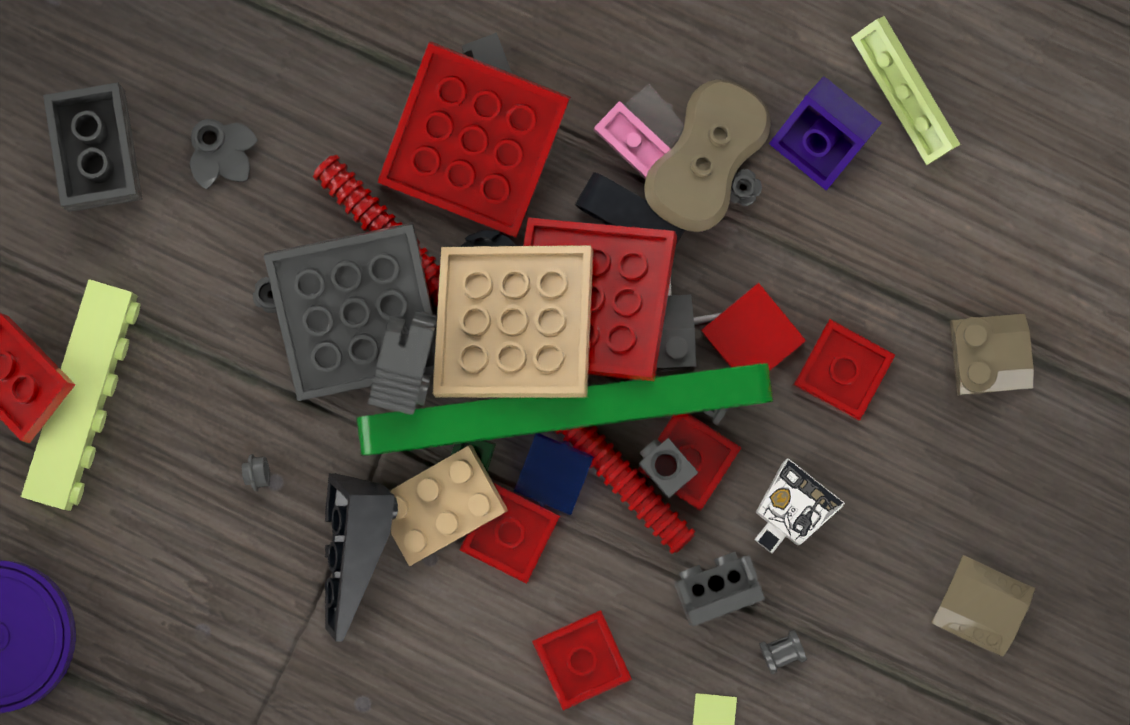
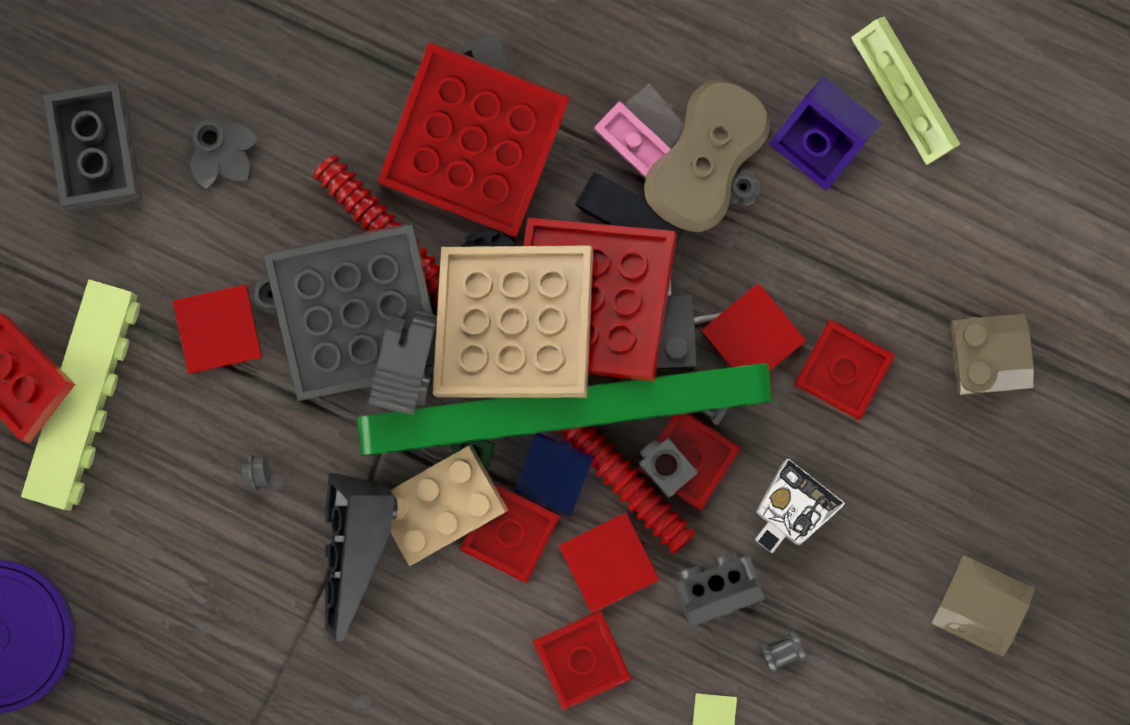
(217, 329): none -> red tile
(608, 562): none -> red tile

